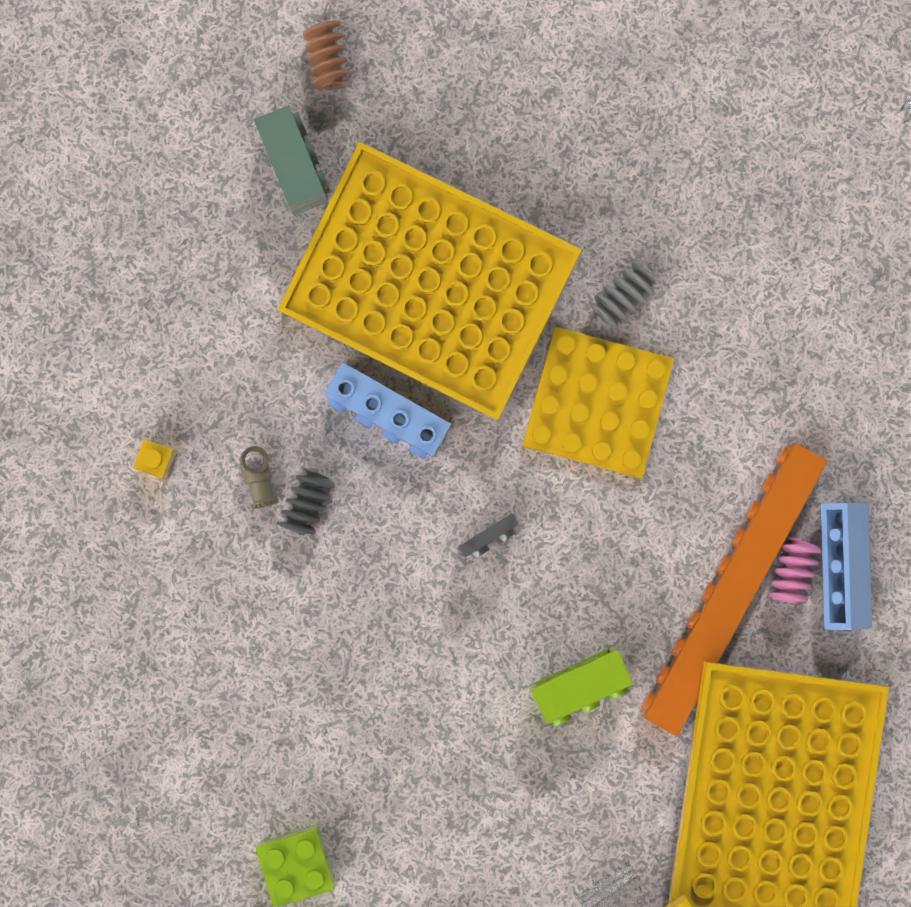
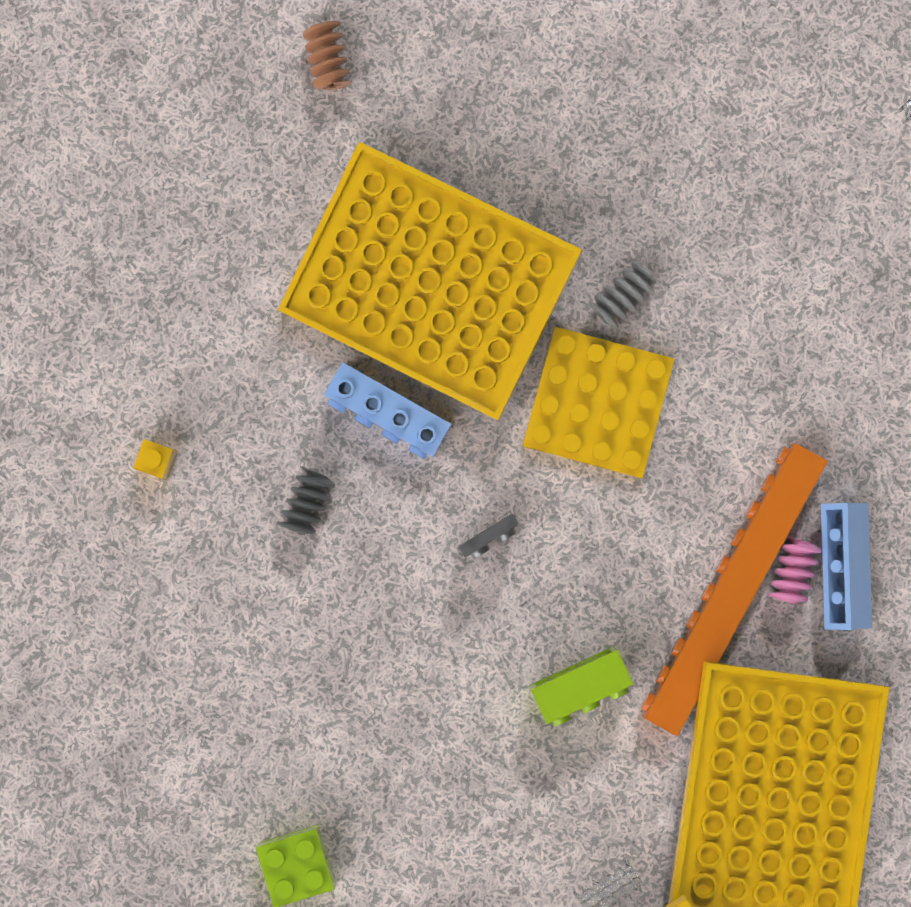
(258, 479): dark tan connector -> none
(293, 159): sand green brick -> none

